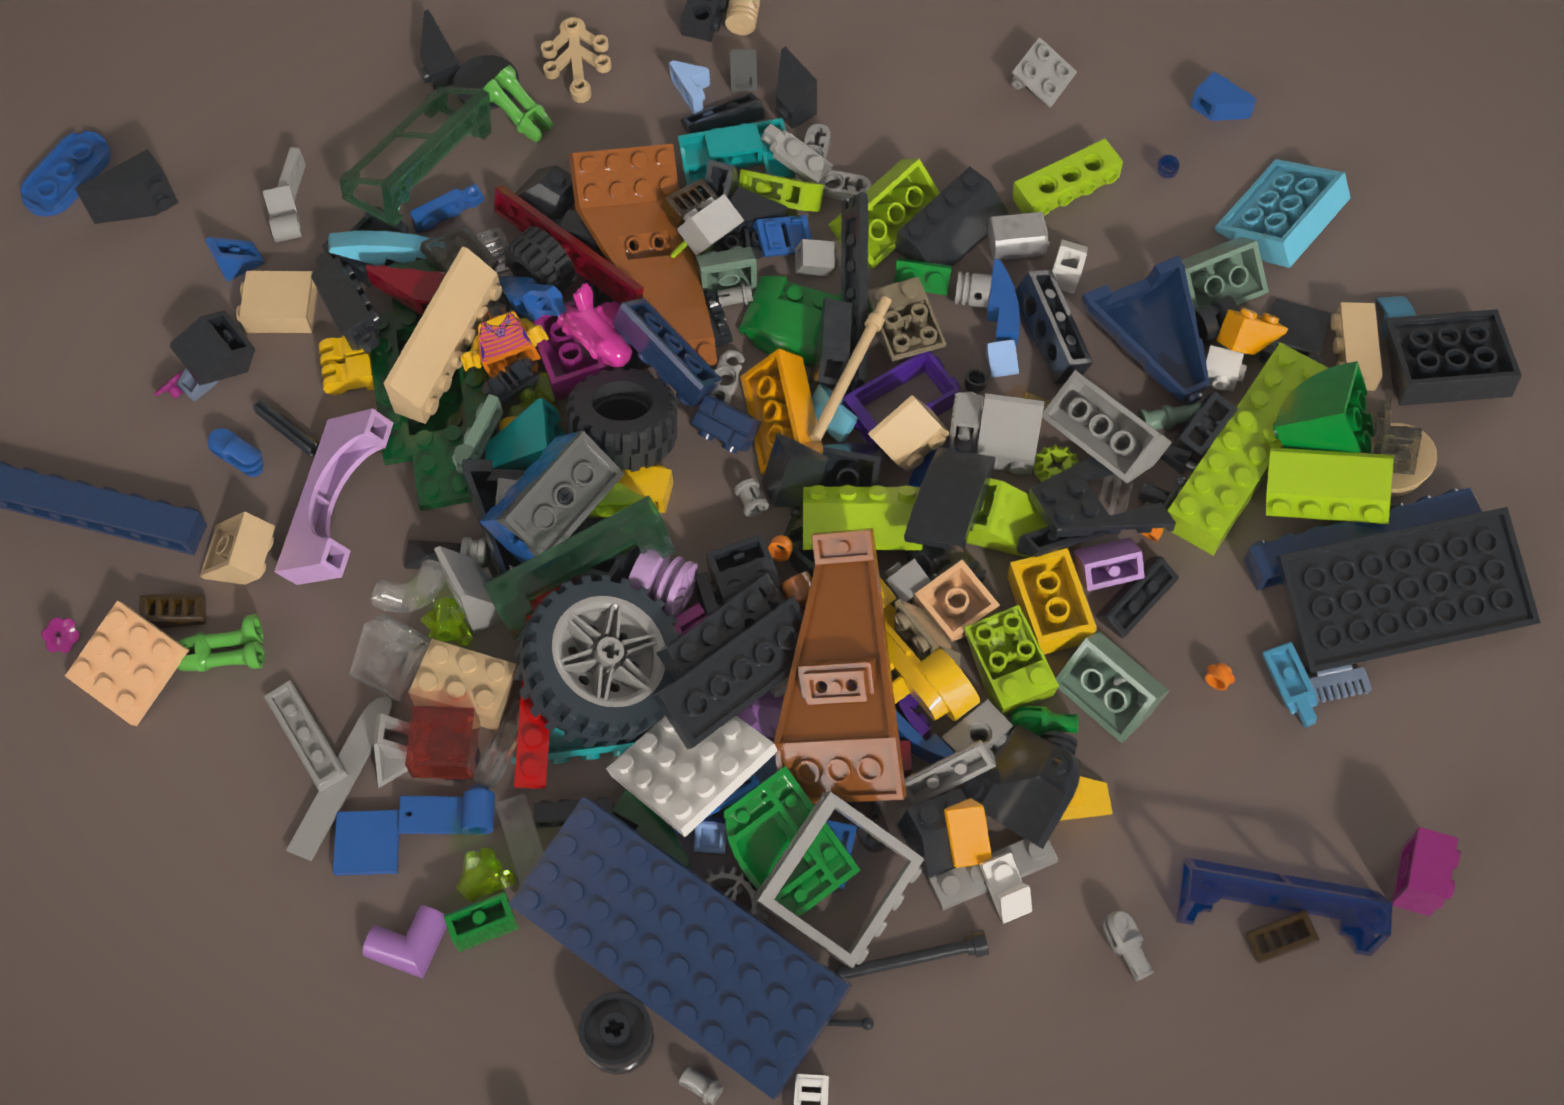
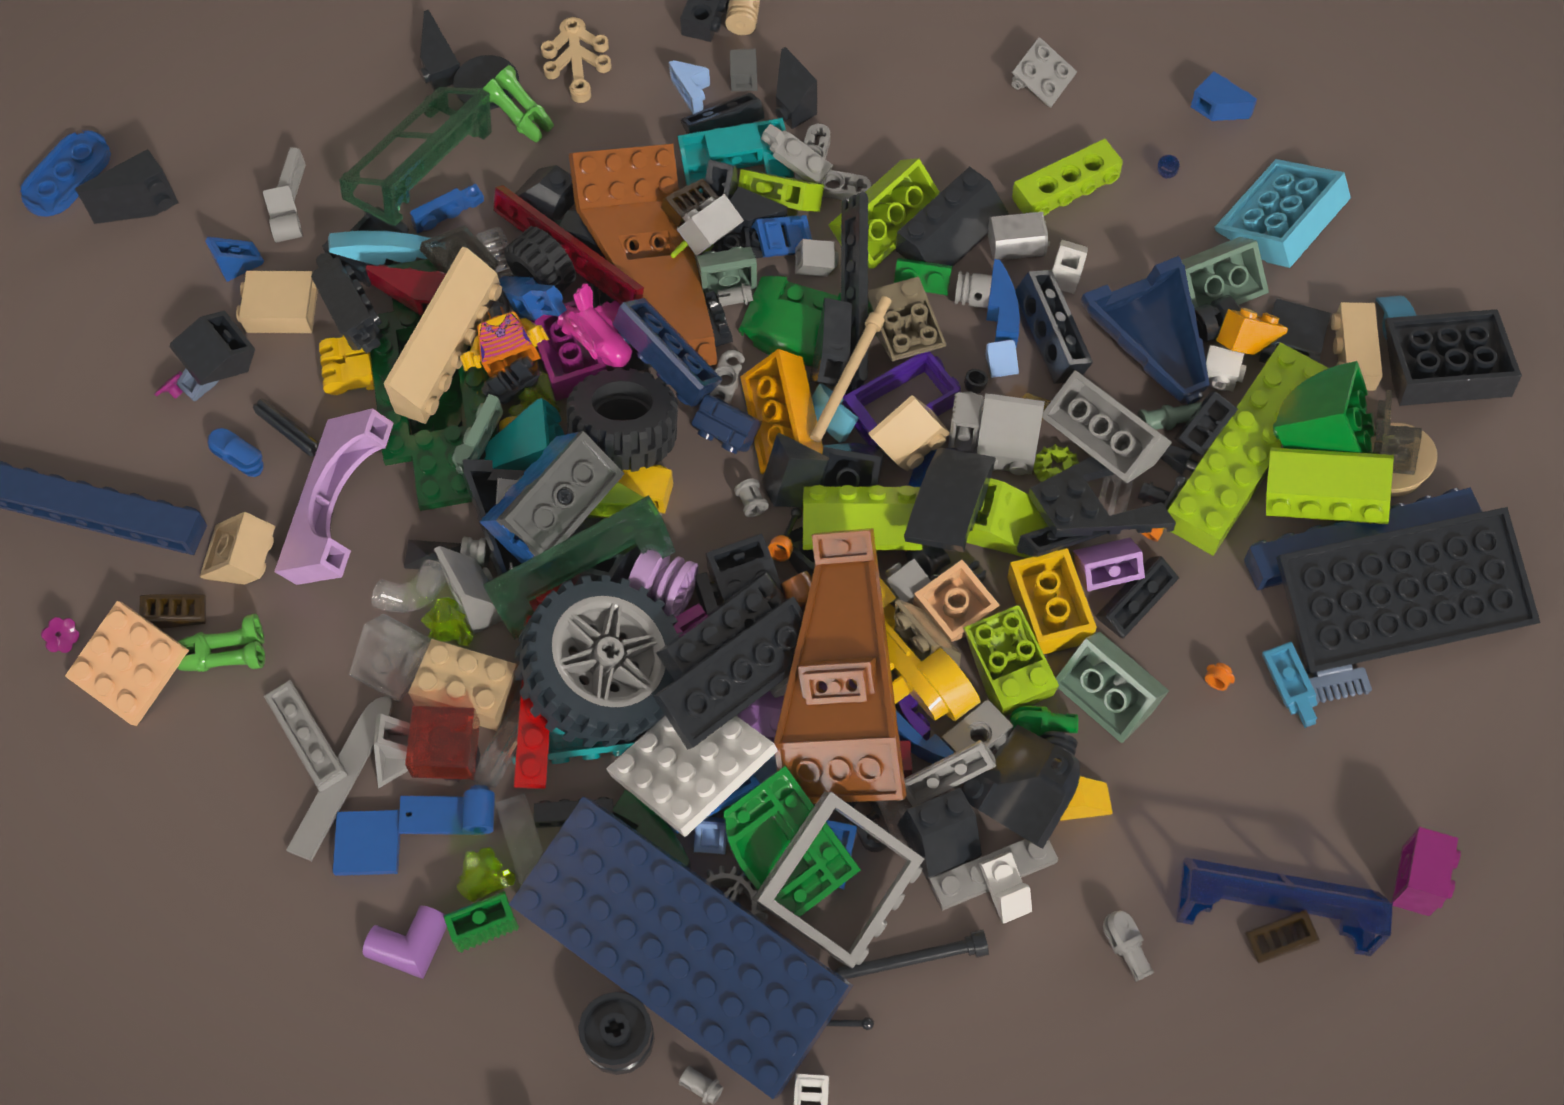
(967, 833): light orange slope -> none

